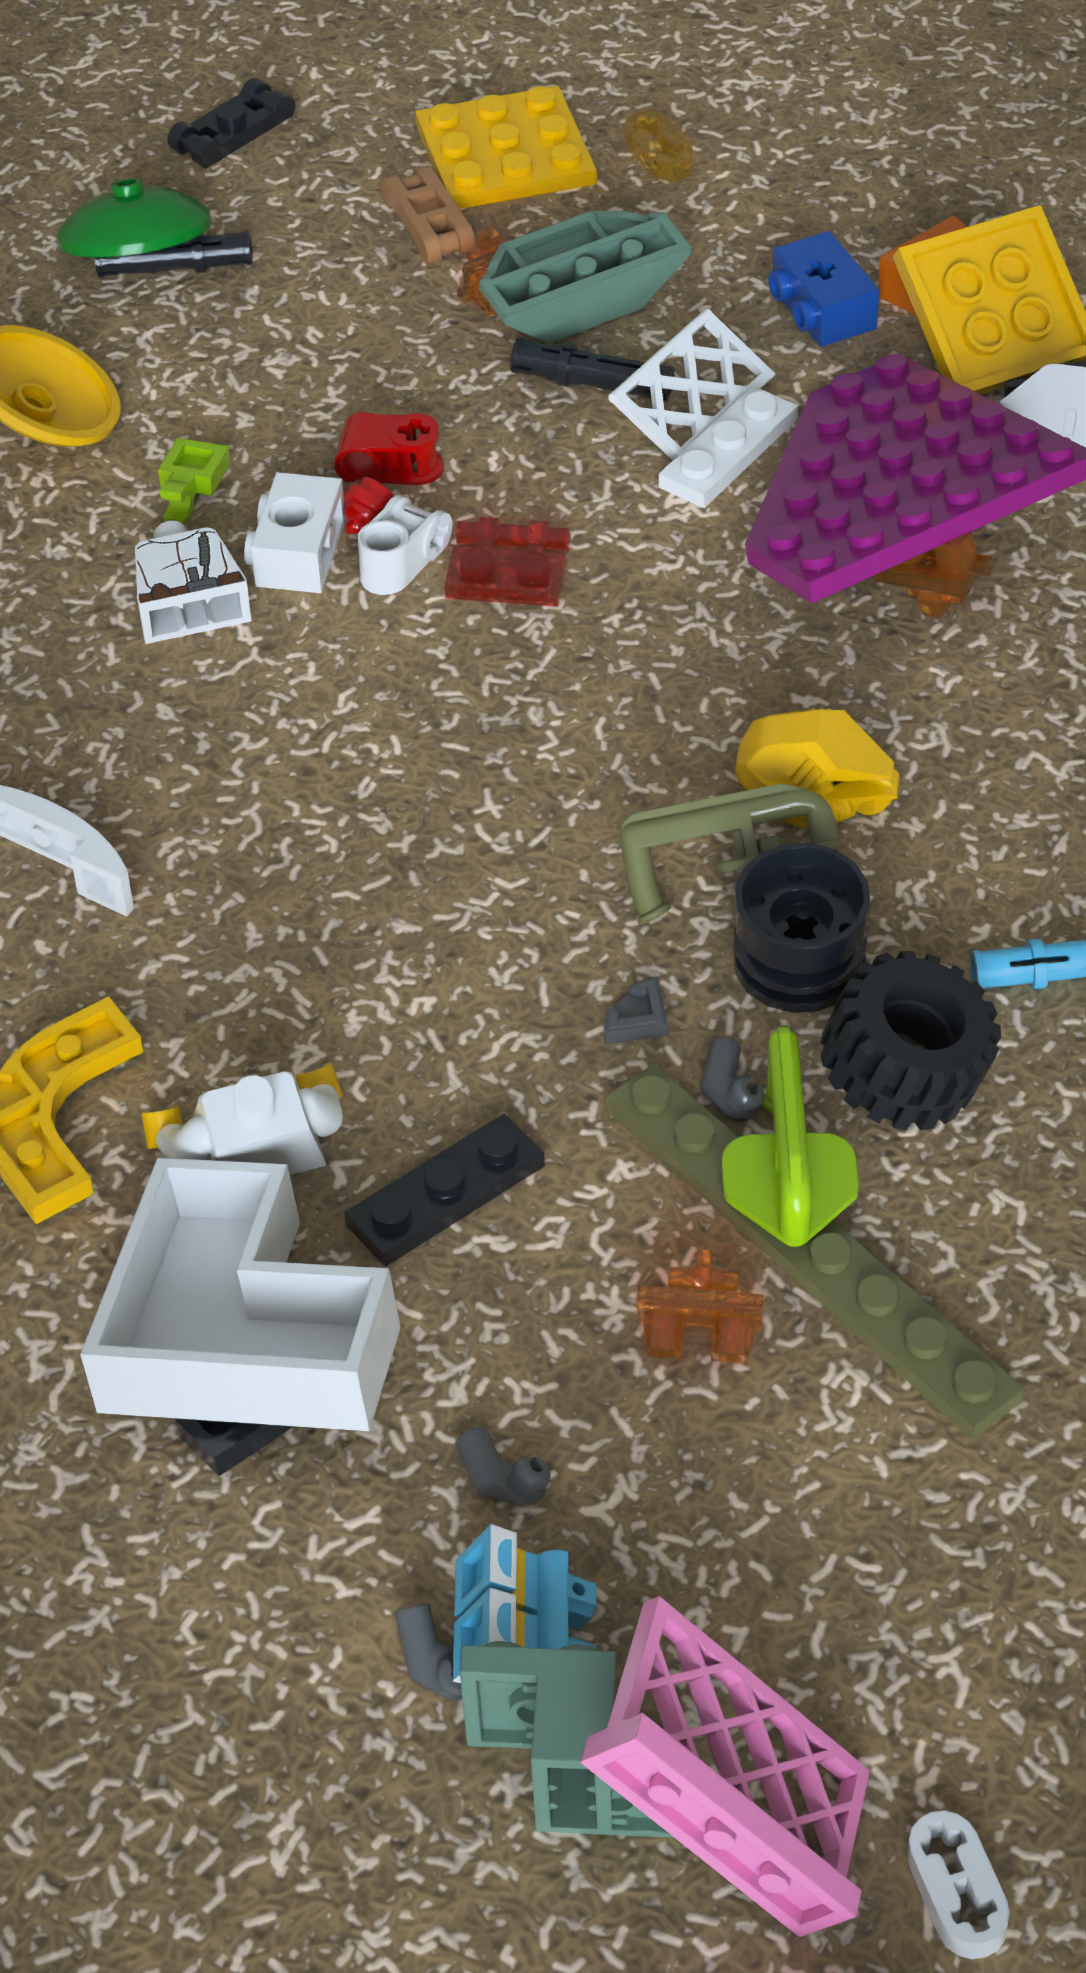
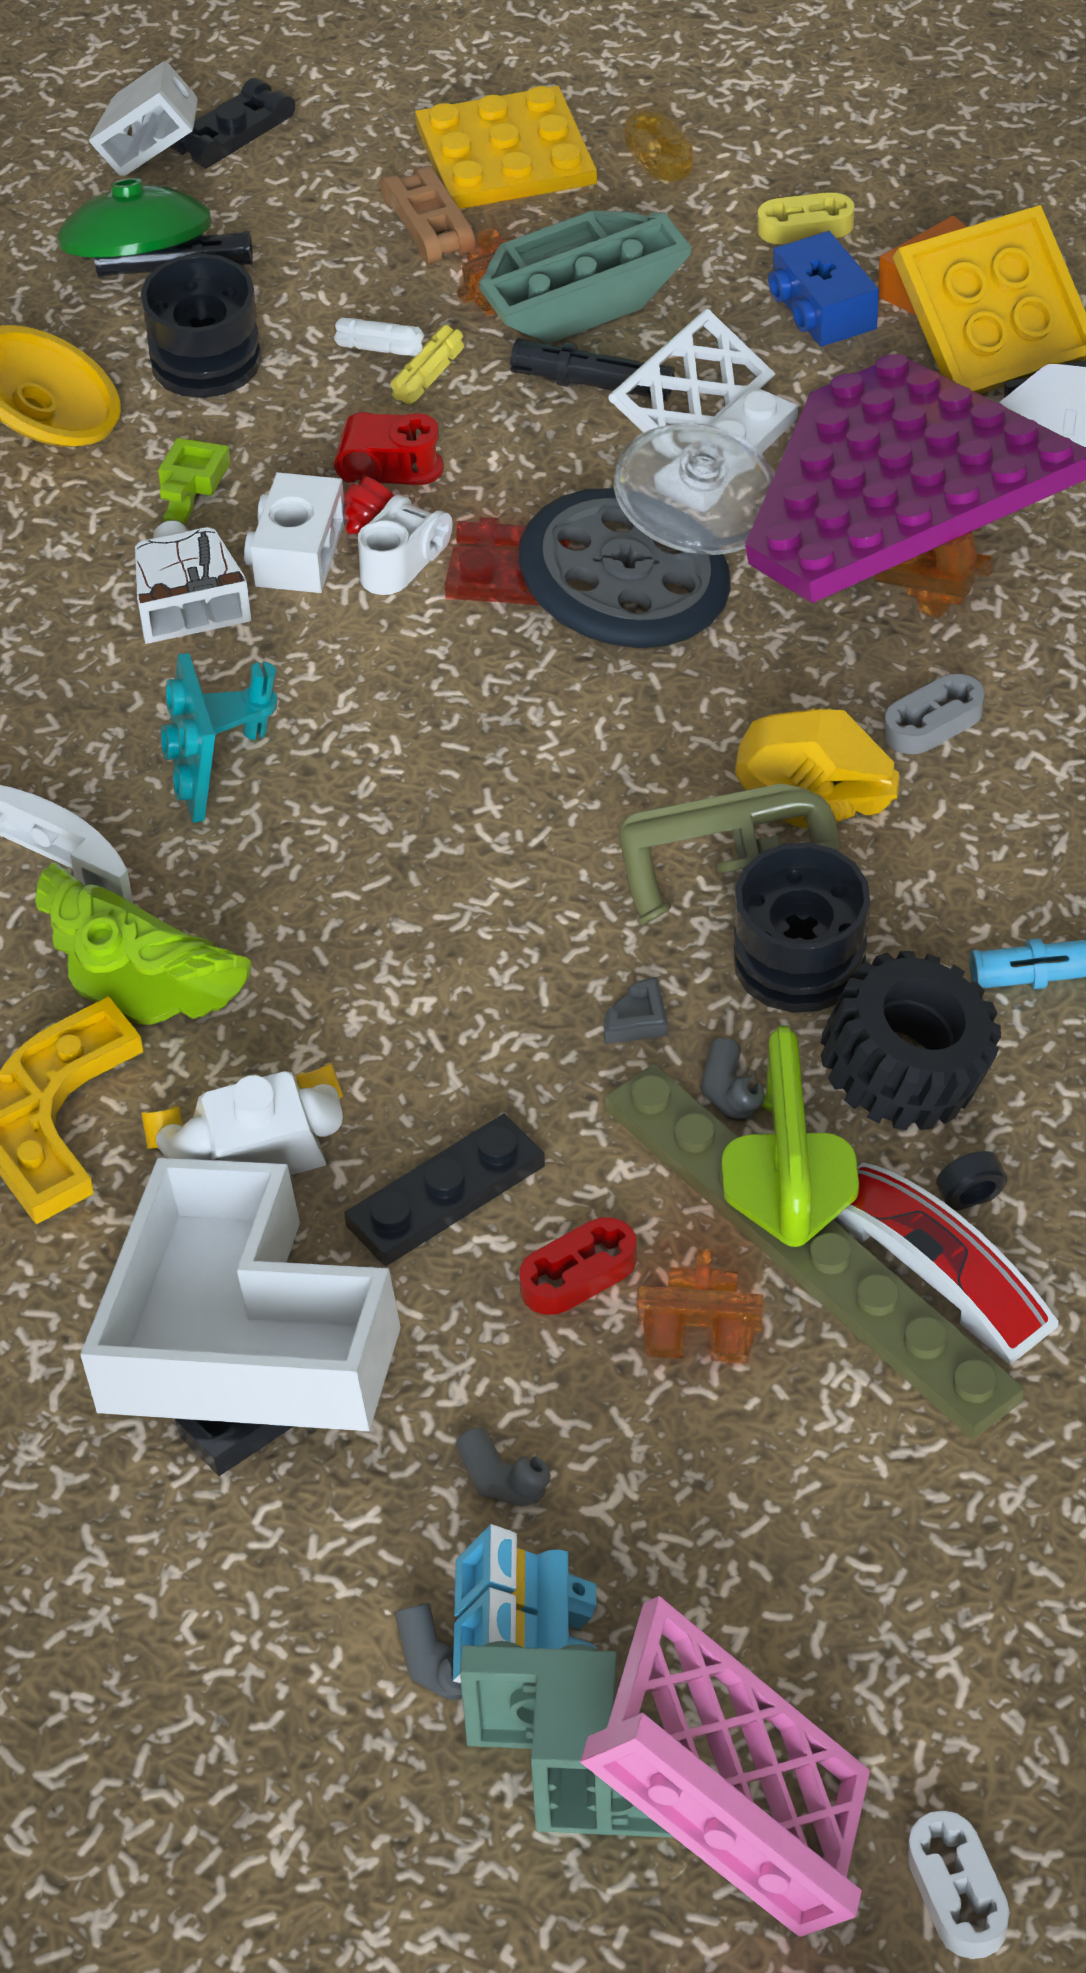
(133, 955): none -> lime piece
(157, 109): none -> white torso
(200, 717): none -> teal plate
(201, 325): none -> black wheel
(379, 336): none -> white axle
(428, 365): none -> light yellow axle
(581, 1269): none -> red beam
(598, 612): none -> wedge
(692, 487): none -> clear dish
(804, 216): none -> light yellow beam
(938, 718): none -> light grey beam
(952, 1258): none -> slope
(971, 1180): none -> black tile

